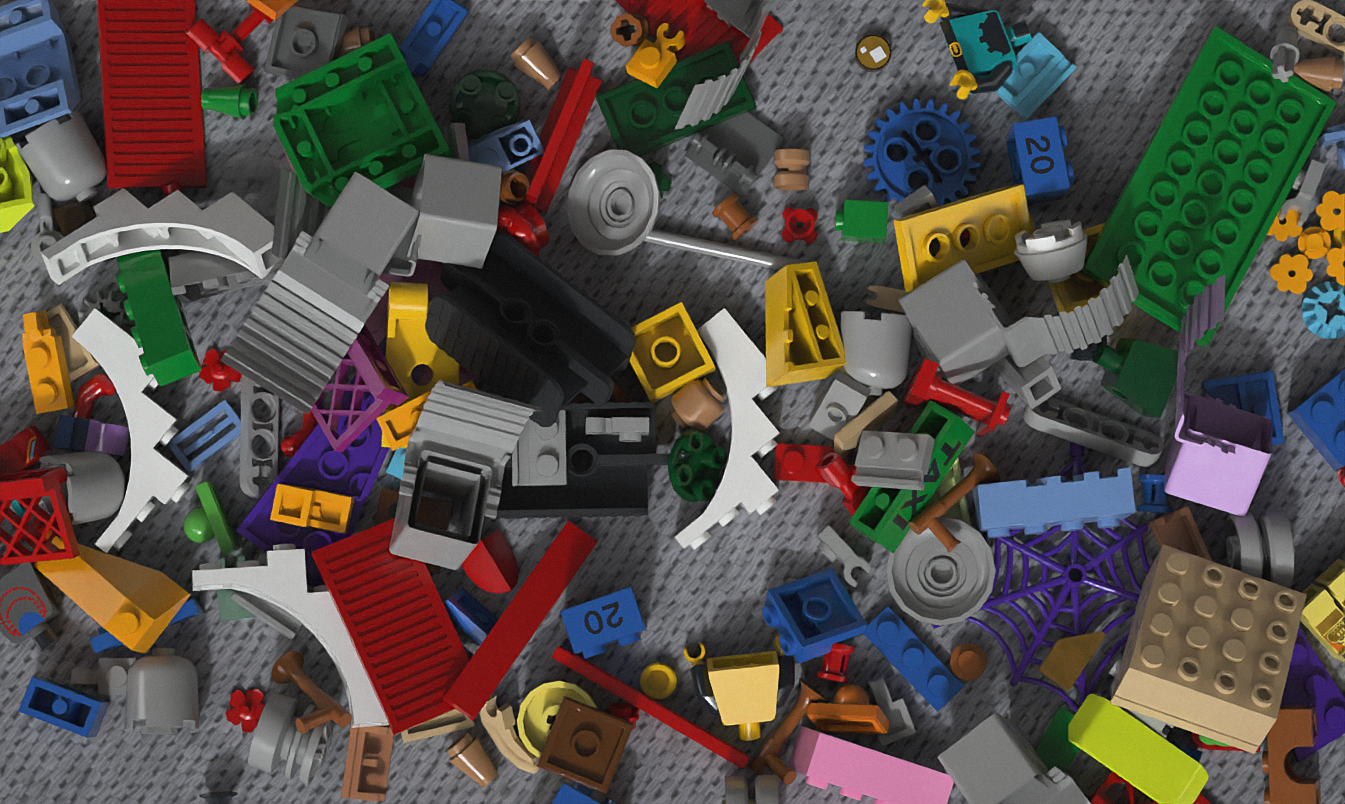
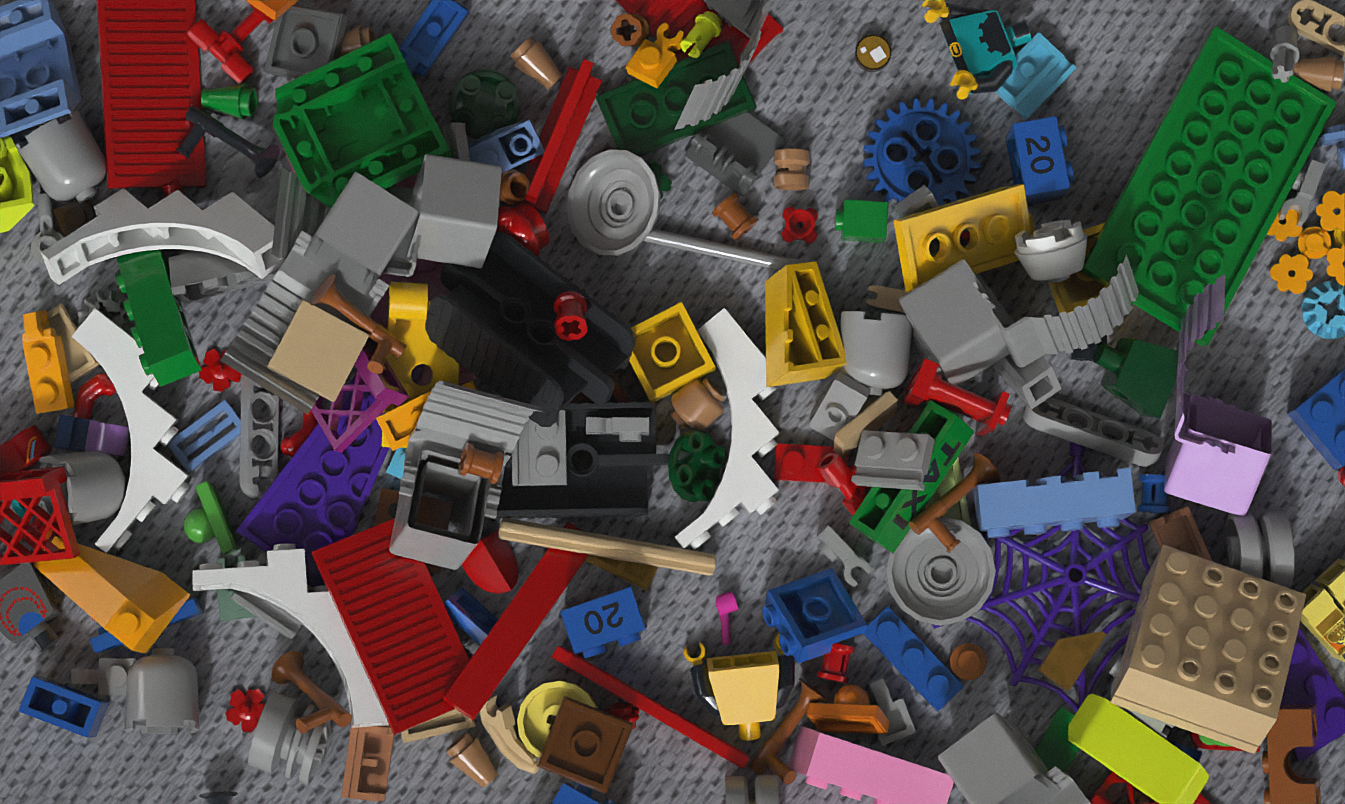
(263, 158): none -> black piece
(312, 508): light orange slope -> none
(318, 351): none -> tan tile
(387, 342): none -> dark orange piece
(481, 463): none -> dark orange bush
(570, 311): none -> red bush
(607, 546): none -> tan axle
(634, 573): none -> pearl gold tile
(658, 680): yellow tile -> none
(706, 27): none -> neon yellow pin
(726, 604): none -> dark pink hand
(1250, 393): blue wing -> none

